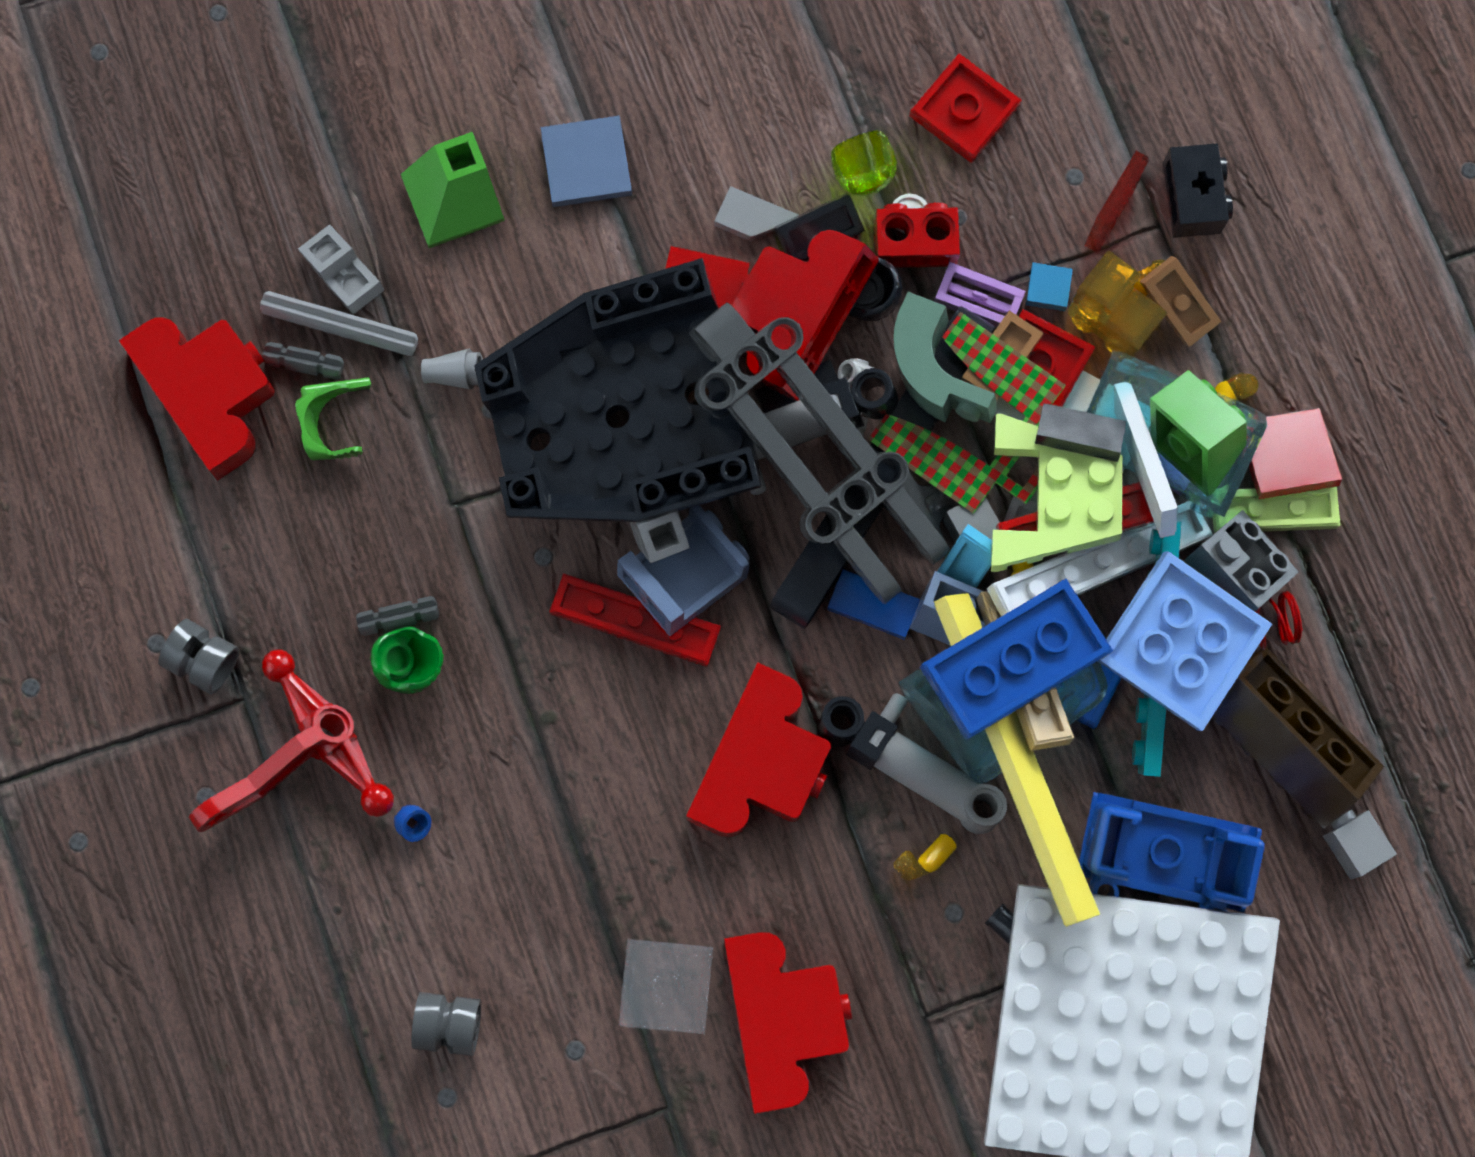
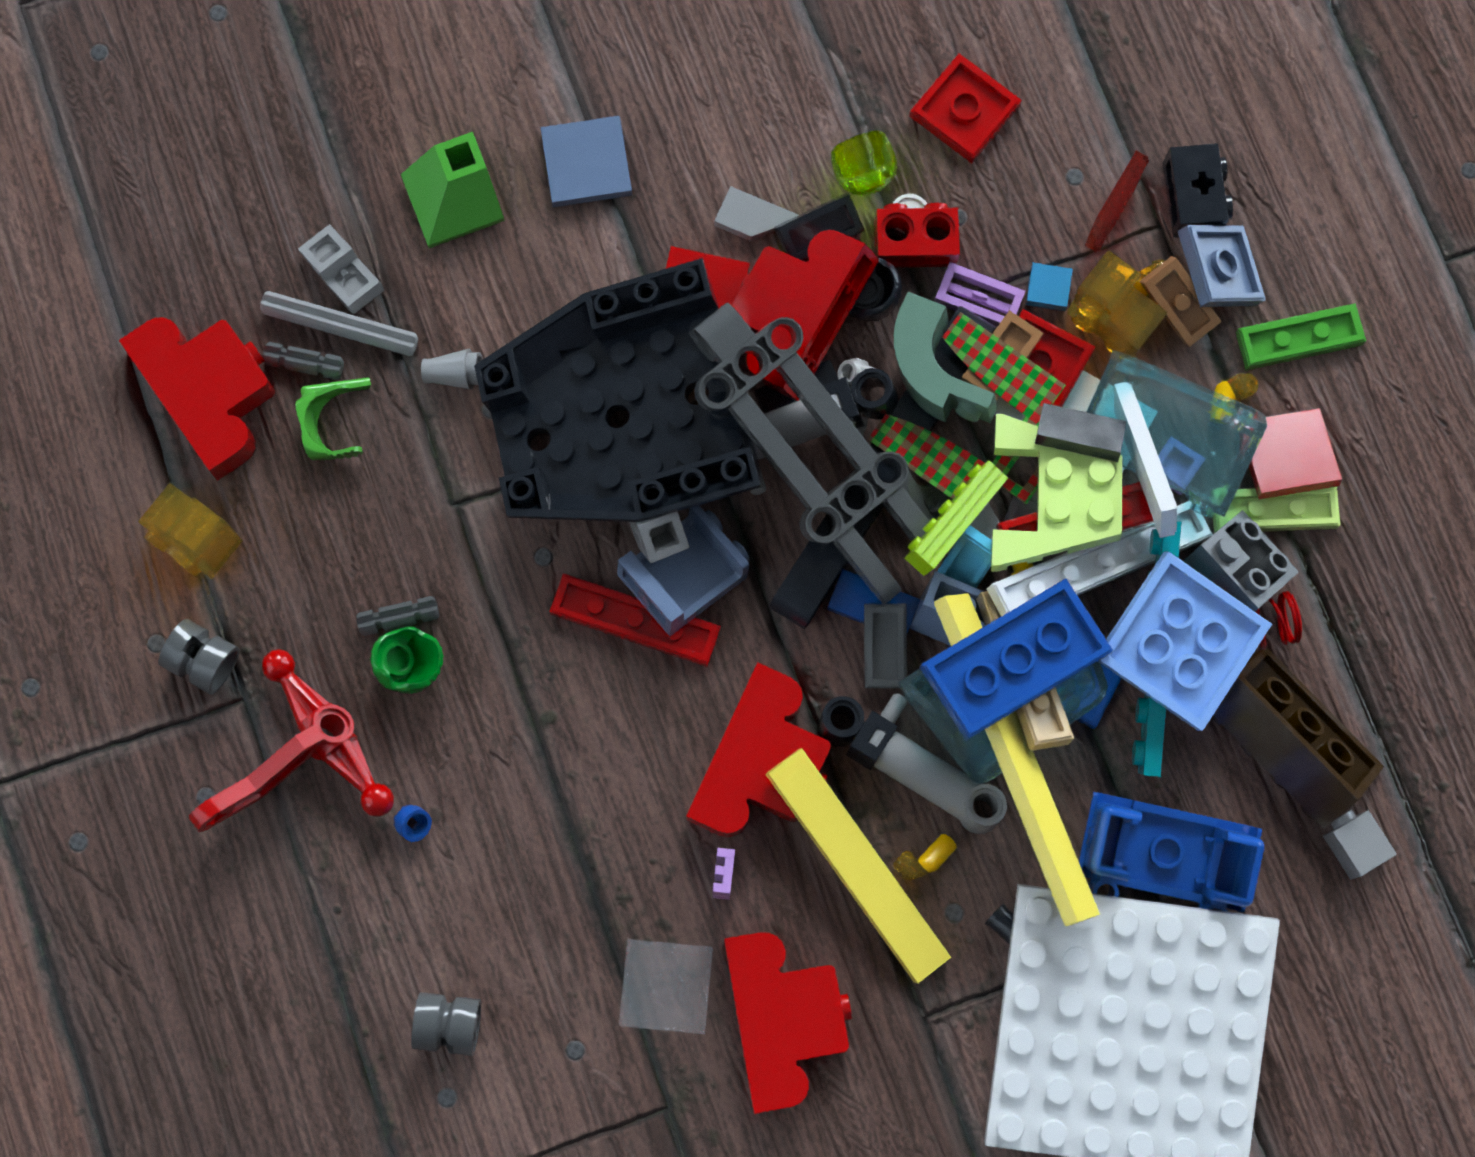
(192, 531): none -> clear yellow brick
(723, 873): none -> lavender tile
(858, 865): none -> light yellow tile
(885, 644): none -> dark grey tile
(955, 517): none -> lime piece
(1197, 430): bright green slope -> none
(1221, 265): none -> sand blue tile
(1300, 336): none -> bright green tile

